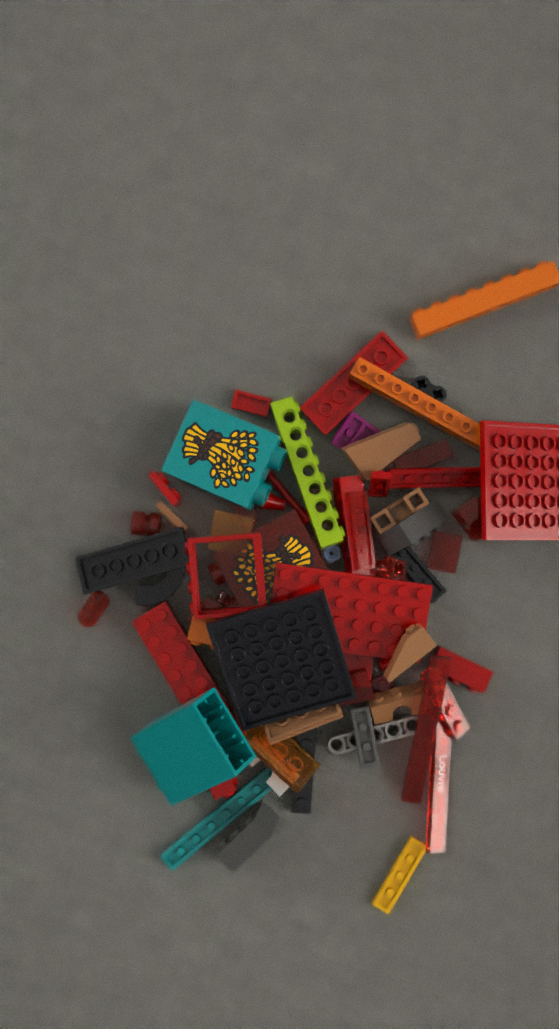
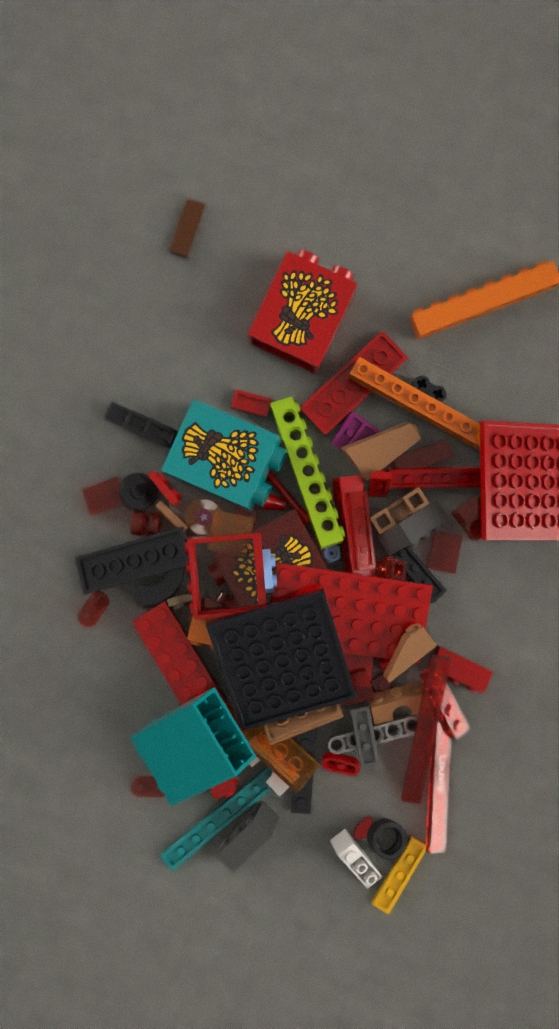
(102, 496): none -> clear red plate
(137, 491): none -> black tile
(141, 424): none -> black slope
(149, 785): none -> clear red plate
(179, 601): none -> dark tan plate
(187, 228): none -> reddish brown tile
(200, 516): none -> clear orange tile
(268, 563): none -> light blue plate
(302, 310): none -> red brick
(340, 764): none -> red plate
(355, 858): none -> white slope
(362, 828): none -> red tile
(399, 844): none -> black tyre

